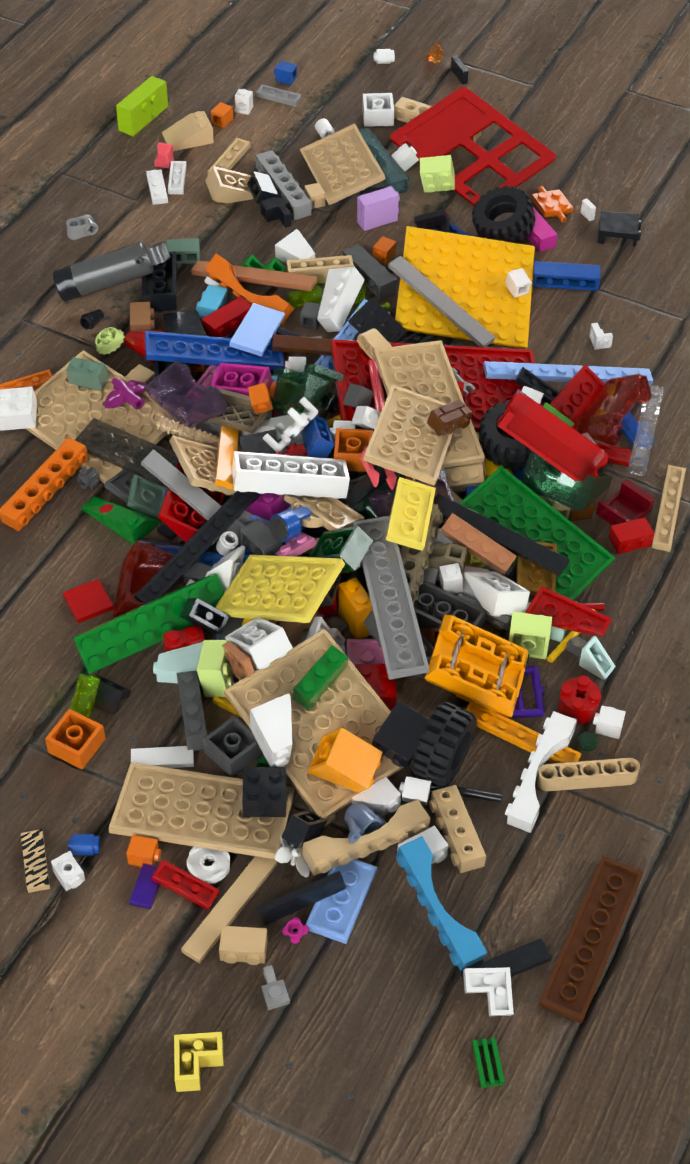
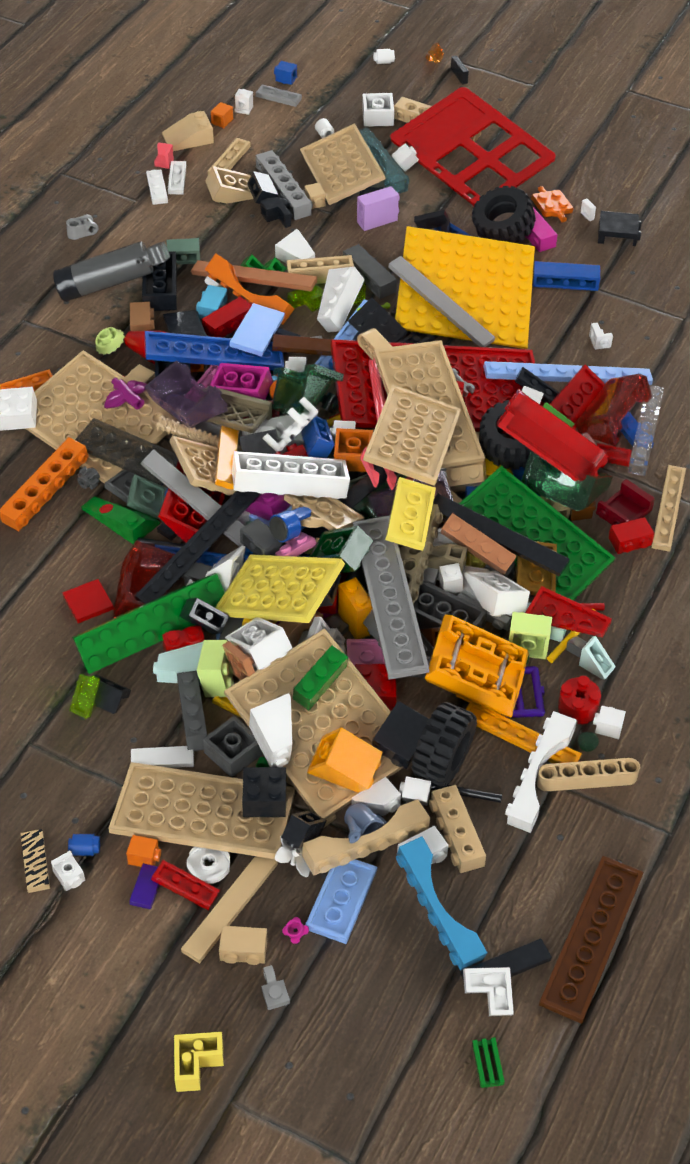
(75, 739): orange brick -> none
(87, 373): sand green brick -> none
(90, 319): black cone -> none
(142, 106): lime brick -> none
(227, 543): white brick -> none
(260, 398): orange brick -> none
(302, 897): black tile -> none
(309, 316): dark grey brick -> none
(358, 396): dark grey panel -> none
(366, 417): white brick -> none
(384, 250): orange brick -> none
(437, 173): yellowish green brick -> none
(449, 418): reddish brown brick -> none
(518, 282): white brick -> none

